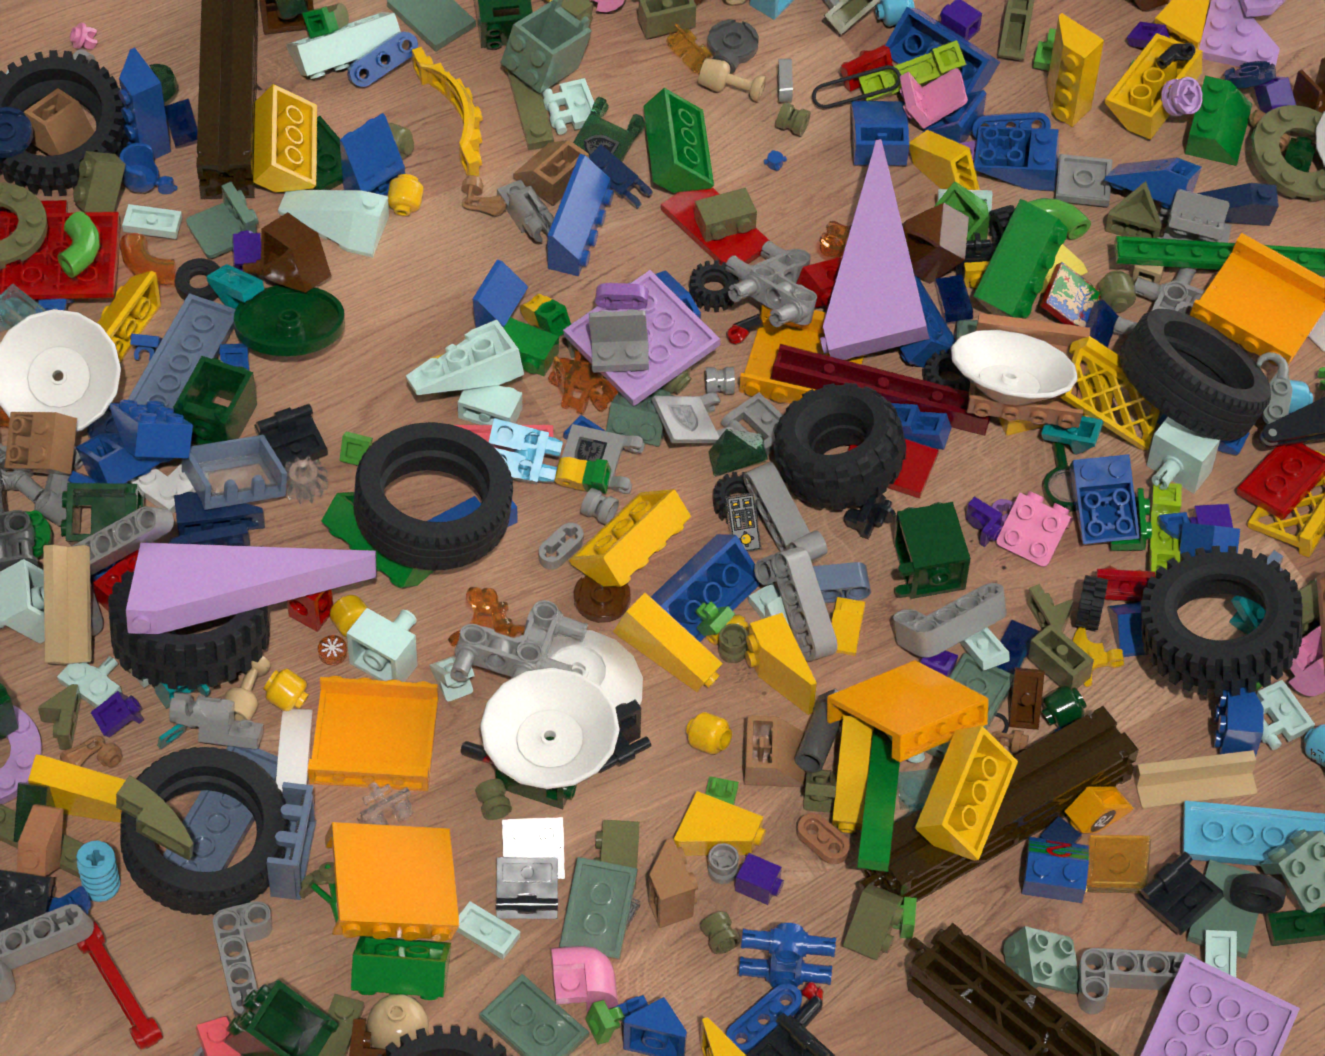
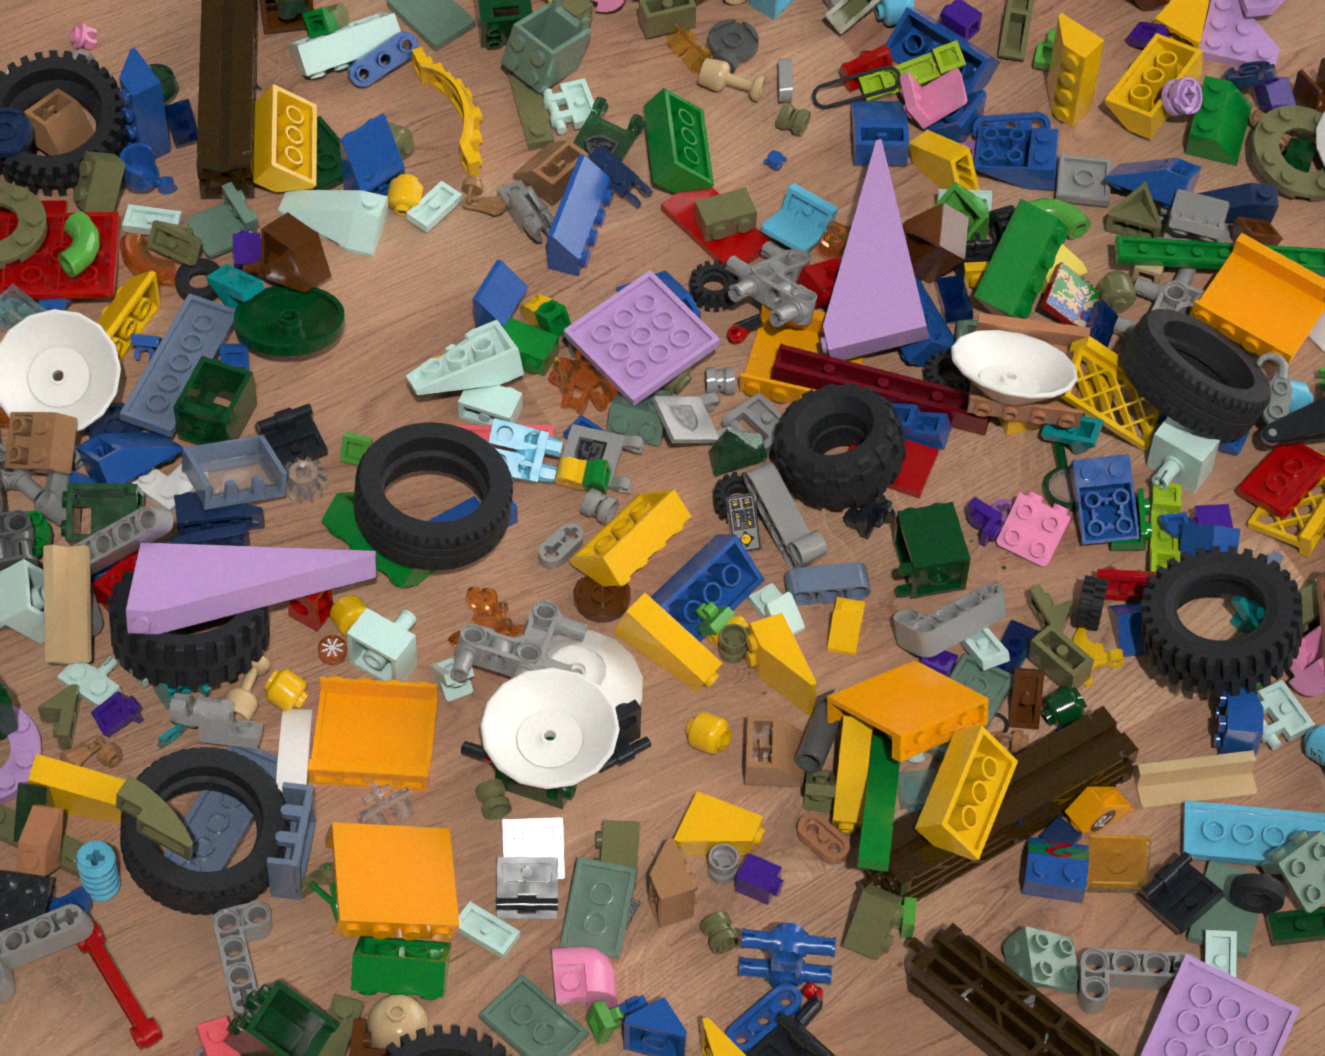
(152, 429): blue slope -> none
(175, 241): none -> olive slope
(434, 206): none -> light aqua plate
(619, 341): light grey bracket -> none
(621, 296): medium lavender beam -> none
(722, 789): bright green tile -> none
(800, 219): none -> medium azure bracket
(802, 600): light grey beam -> none
(1176, 52): black arm -> none
(1256, 229): none -> reddish brown slope

